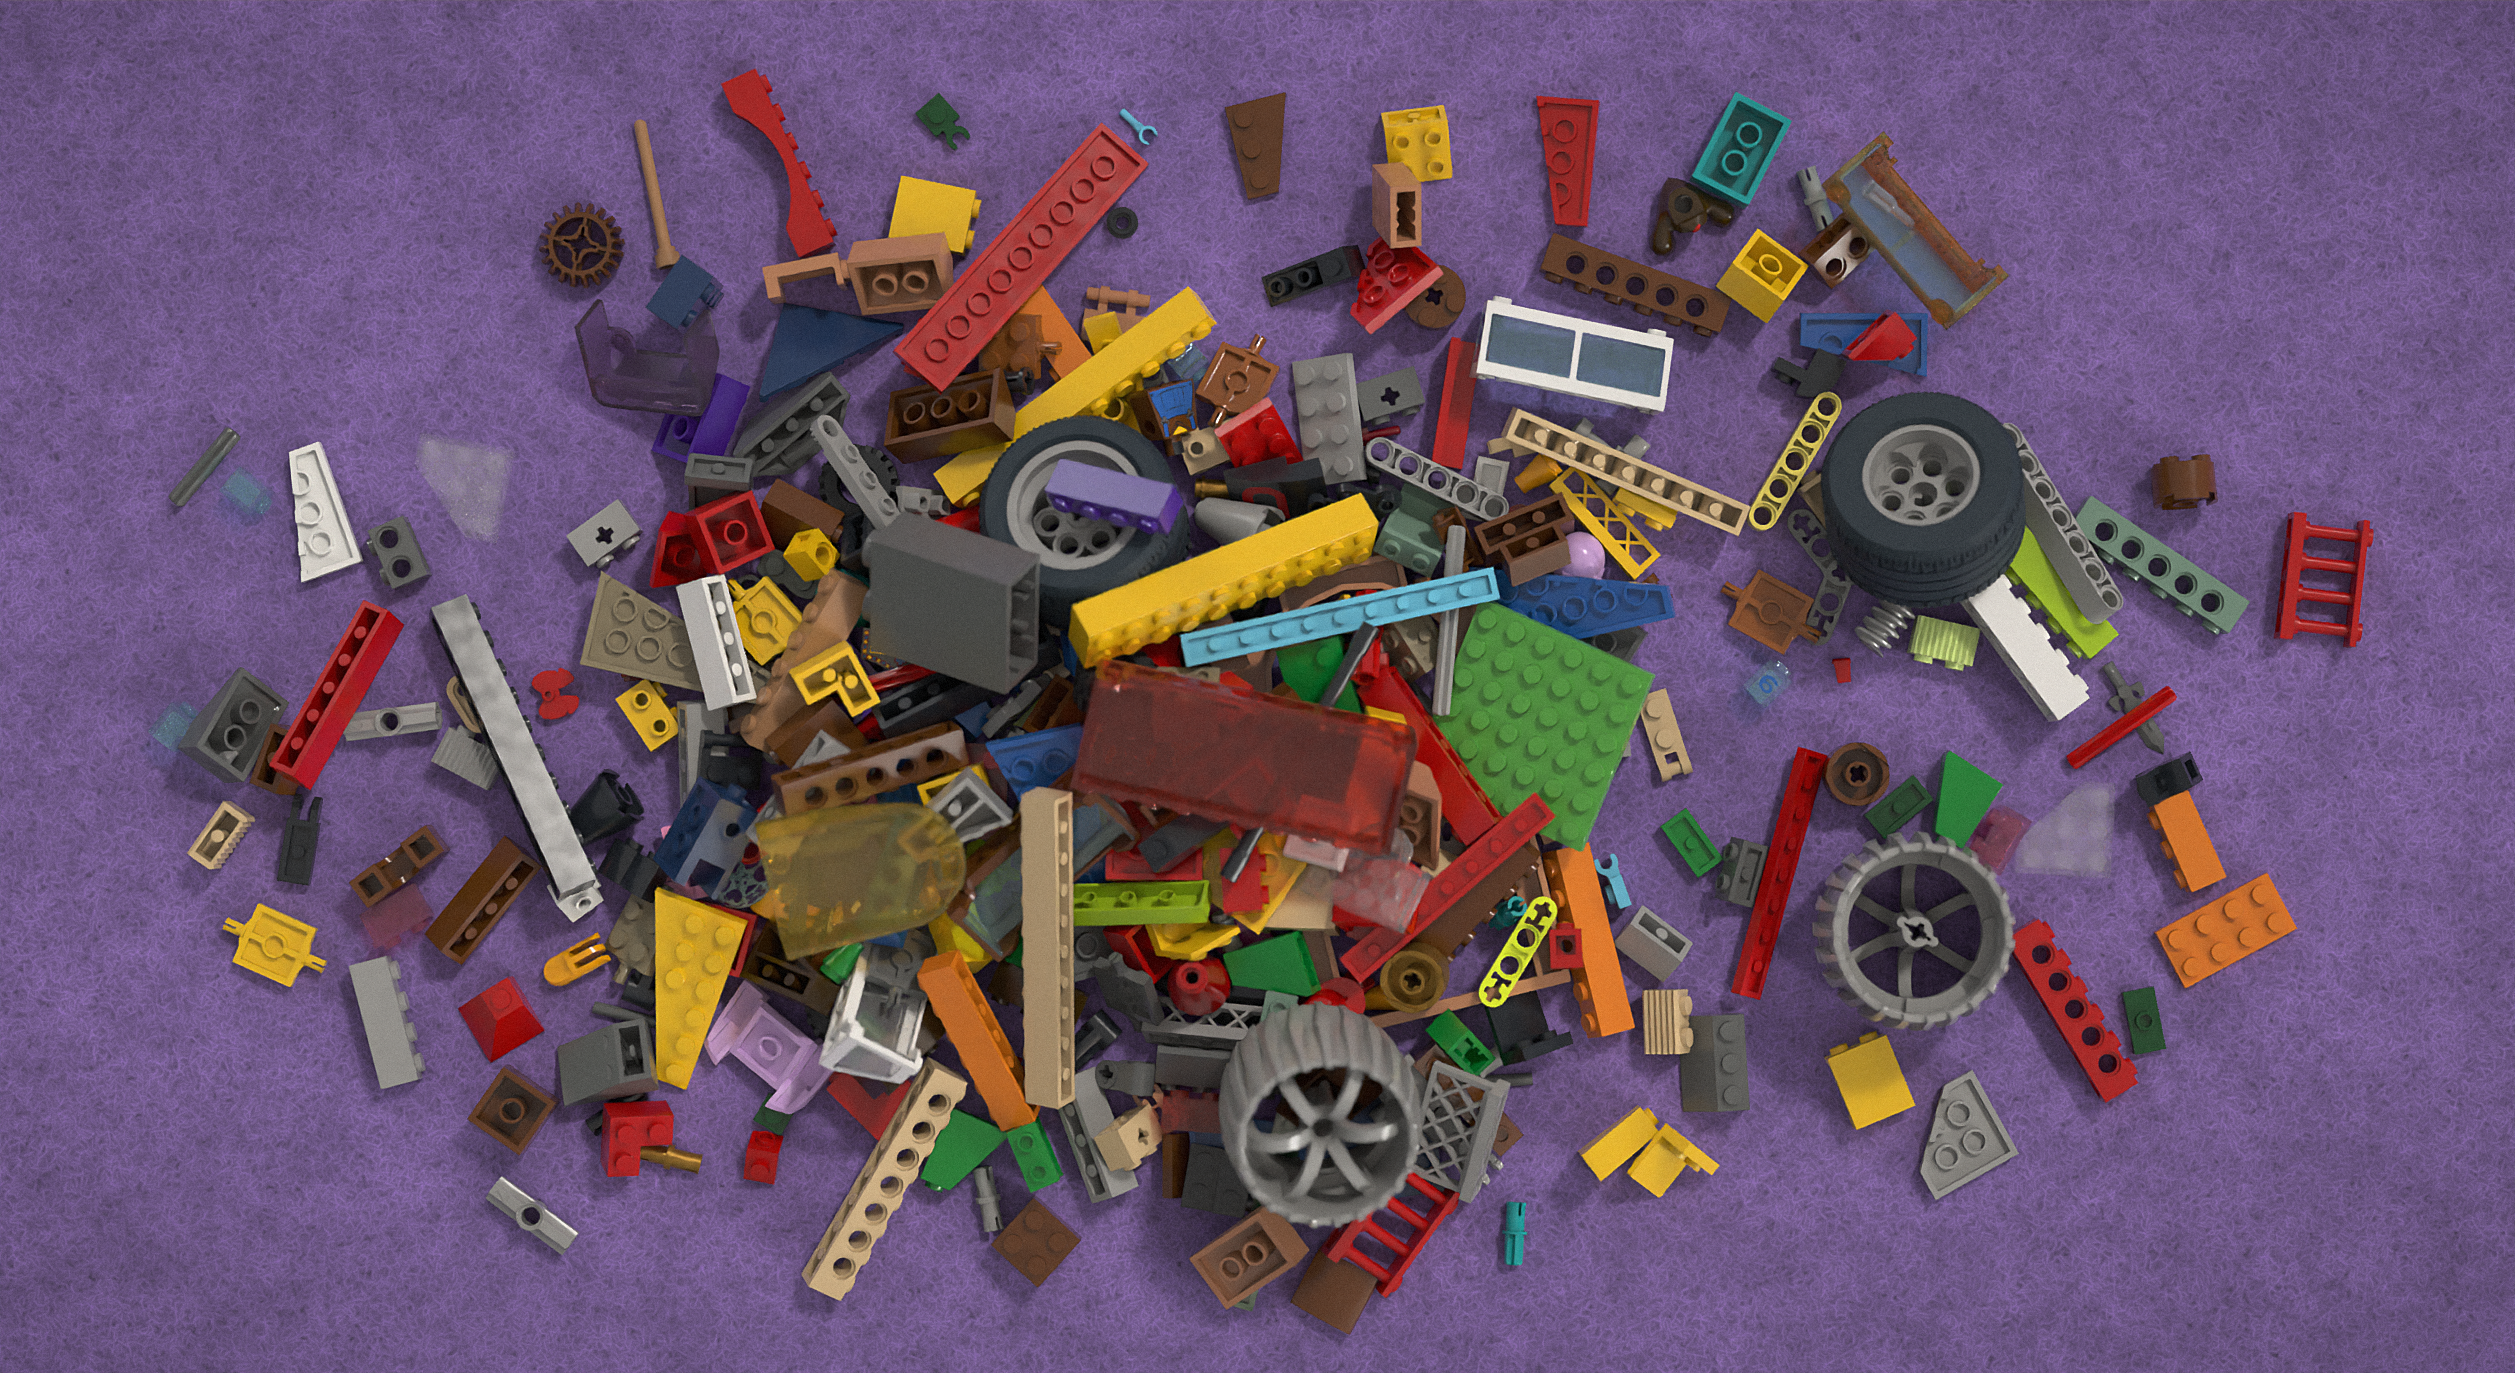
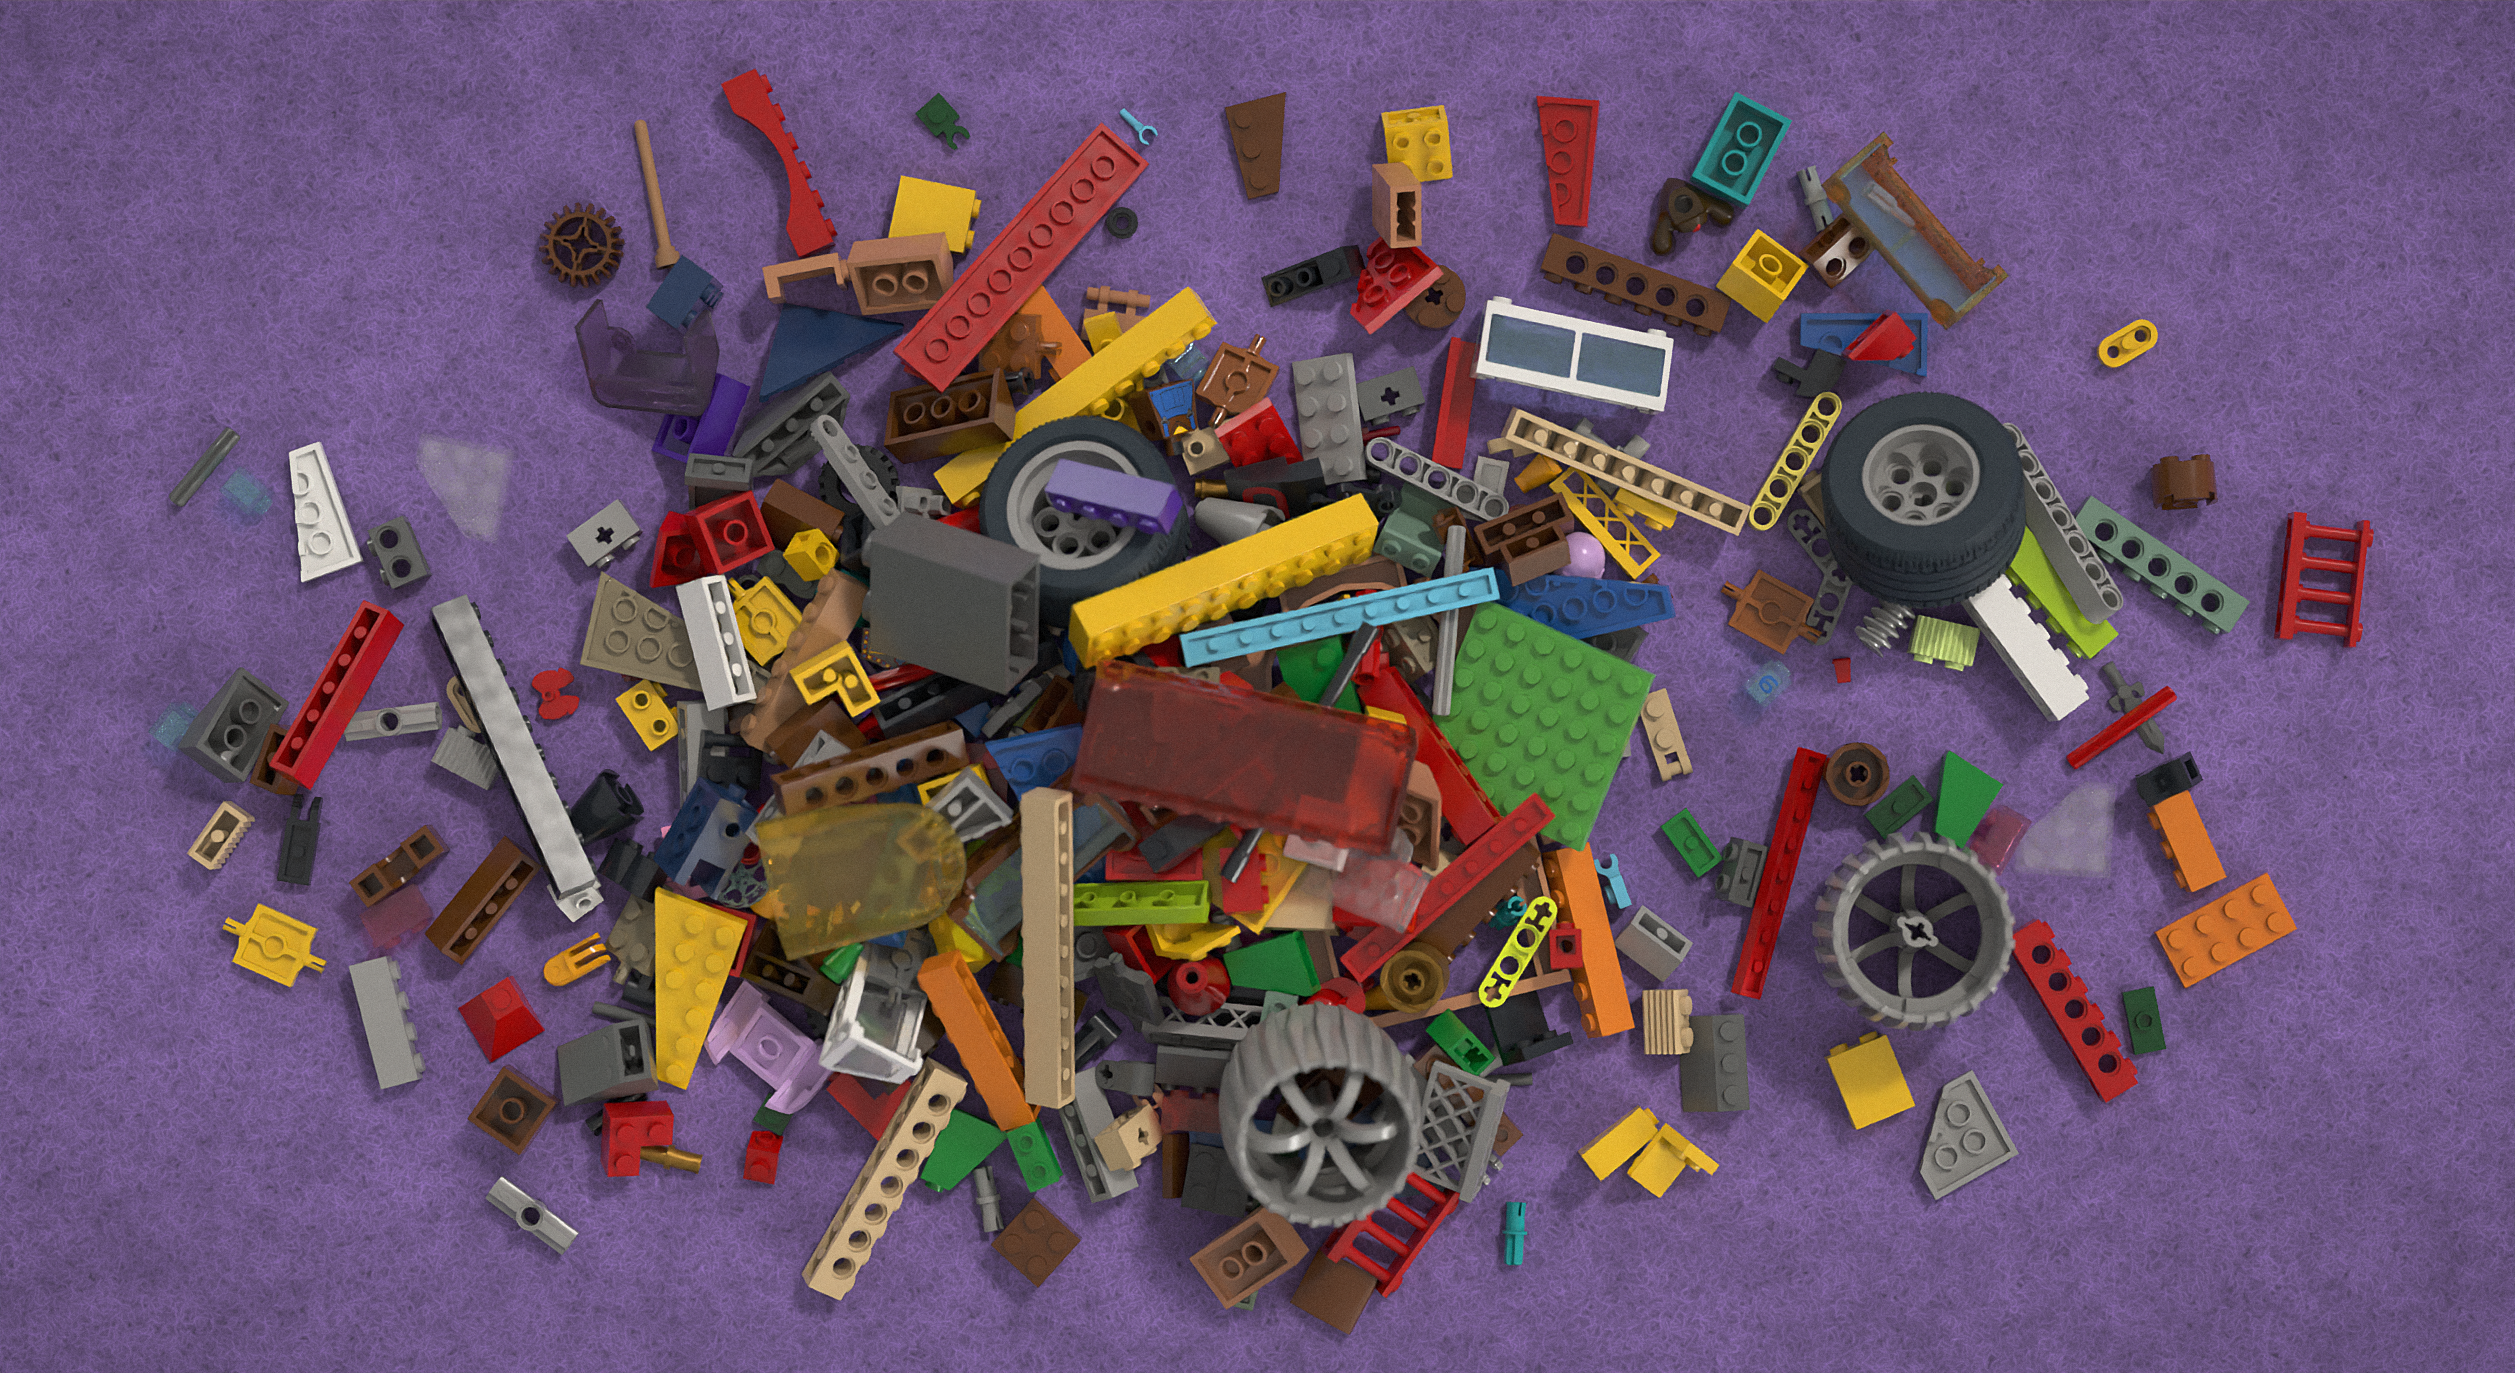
(2126, 343): none -> yellow plate

